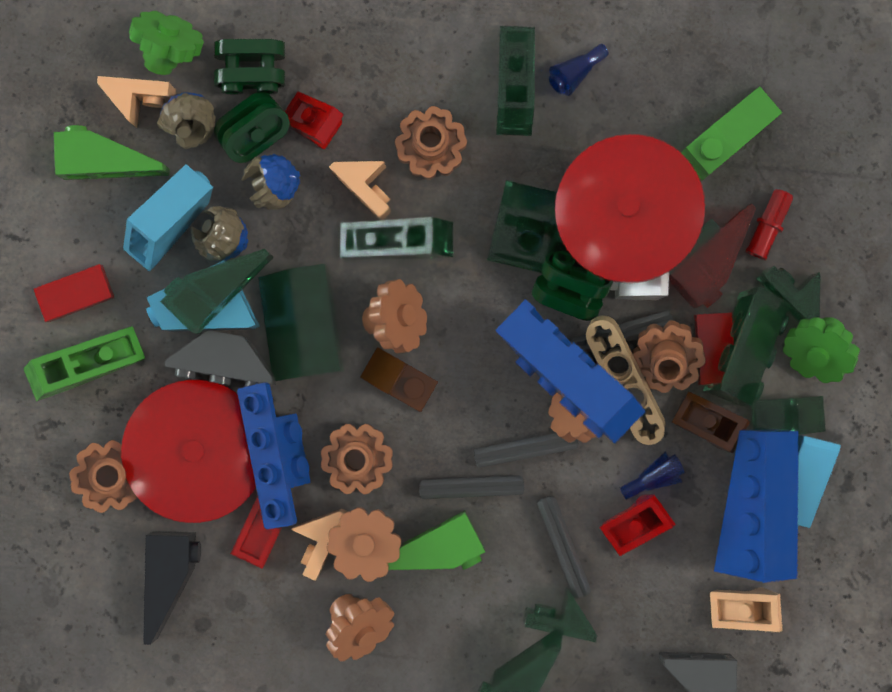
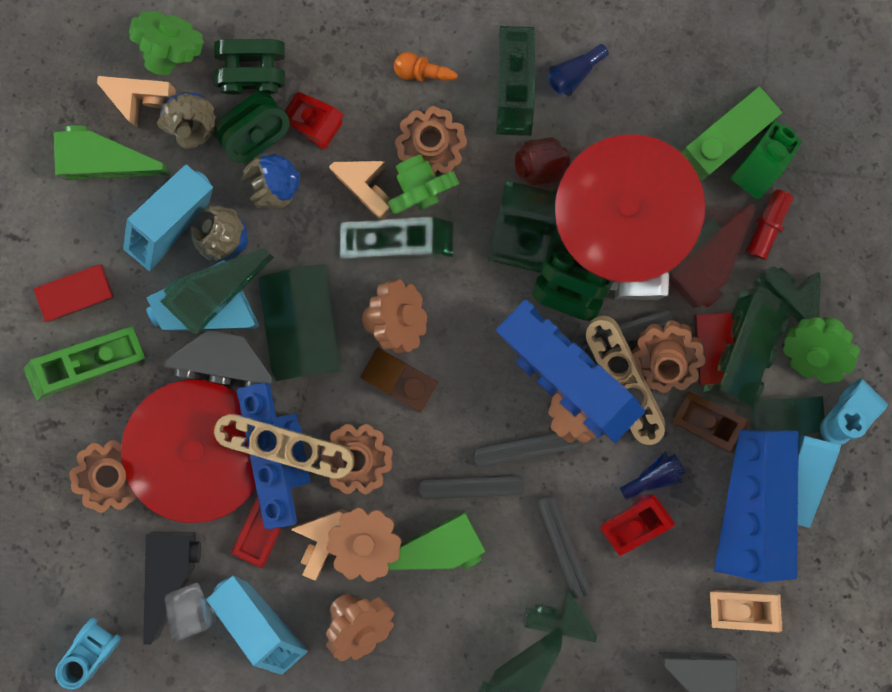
(90, 650): none -> medium azure piece
(188, 612): none -> clear slope
(255, 626): none -> medium azure slope
(285, 441): none -> tan beam
(410, 66): none -> orange bar
(419, 185): none -> bright green plant
(541, 161): none -> clear red head
(766, 160): none -> green slope
(852, 413): none -> medium azure piece

